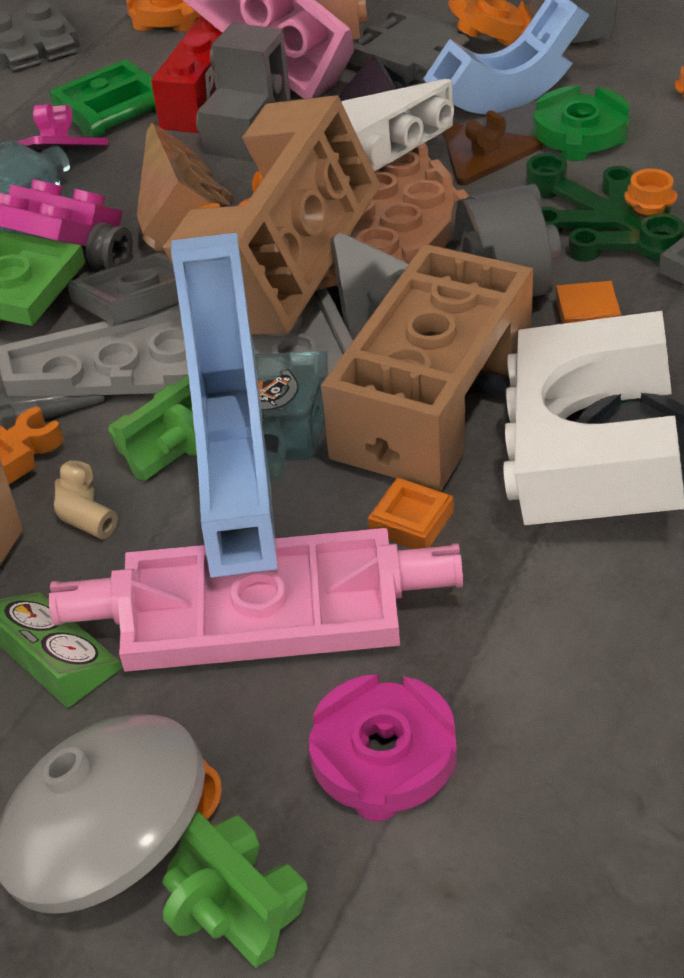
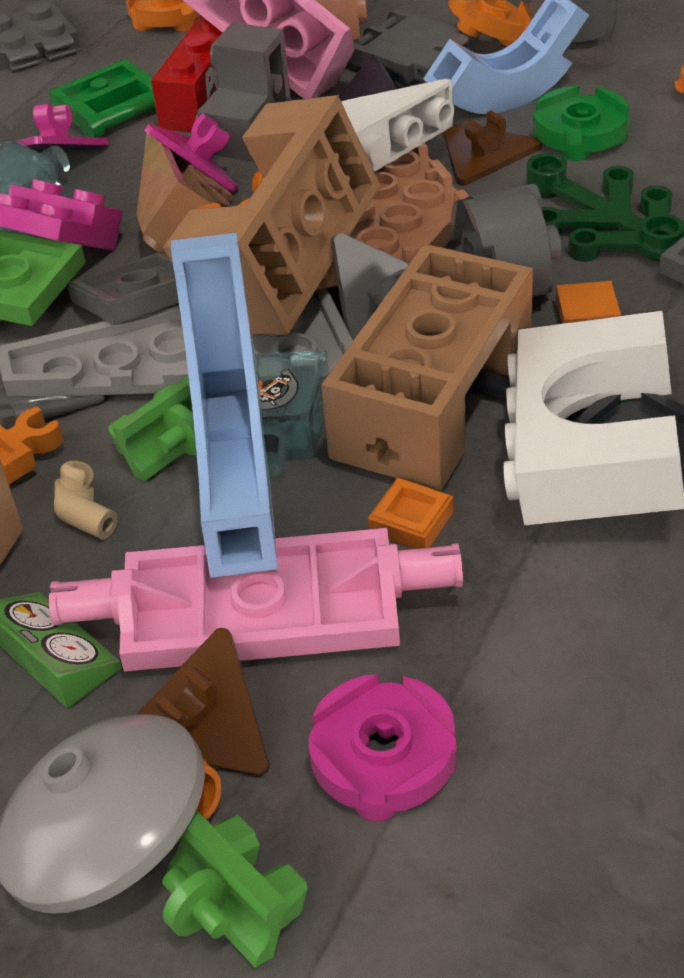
(108, 246): dark grey bush -> none
(204, 141): none -> dark pink piece
(215, 707): none -> reddish brown piece
(650, 191): orange plate -> none

